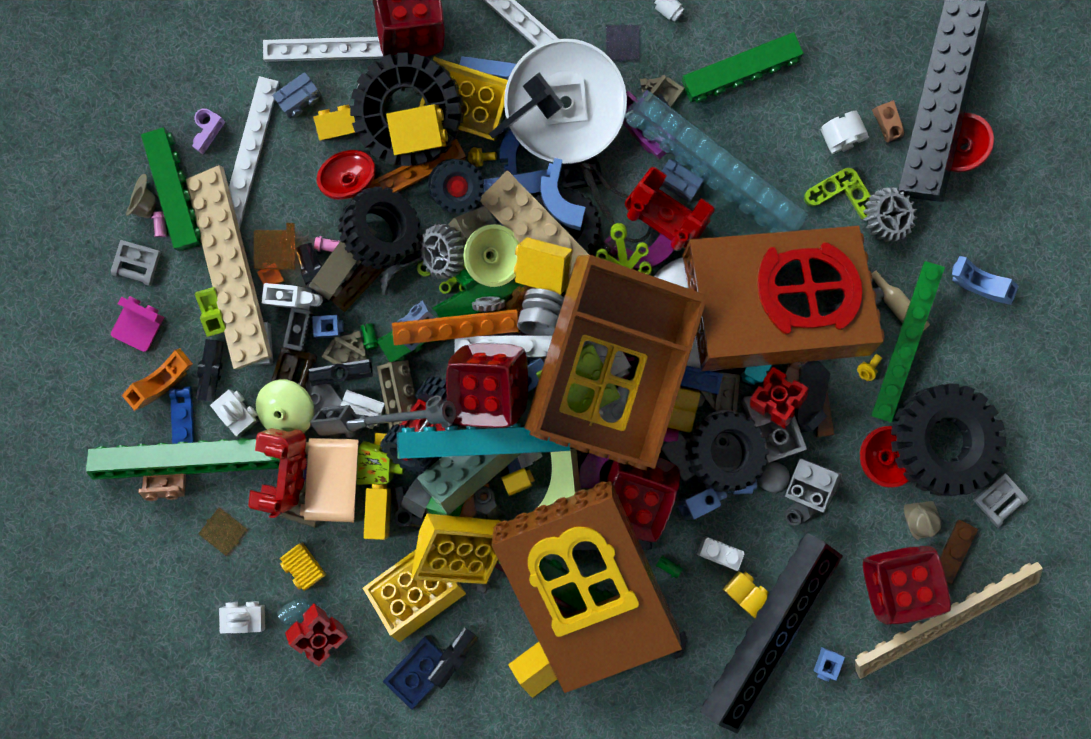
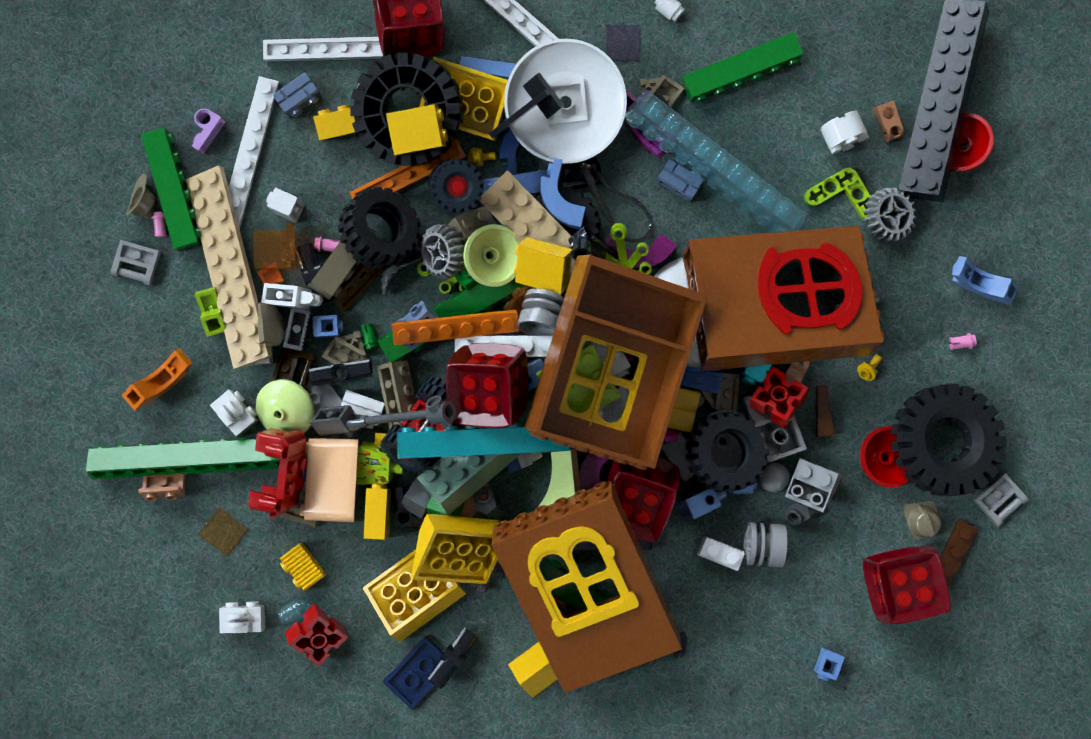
(137, 324): dark pink bracket -> none
(182, 415): blue plate -> none
(209, 370): black piece -> none
(270, 325): none -> dark tan slope
(285, 204): none -> white brick
(346, 174): red dish -> none
(488, 303): light grey gear -> none
(518, 481): yellow brick -> none
(586, 243): none -> black piece
(666, 213): red container -> none
(669, 567): green pin -> none
(746, 593): yellow brick -> none
(762, 544): none -> light grey wheel
(771, 633): black brick -> none
(811, 412): black piece -> none
(894, 298): tan piece -> none
(907, 341): green plate -> none
(960, 613): tan plate -> none
(963, 342): none -> bright pink pin

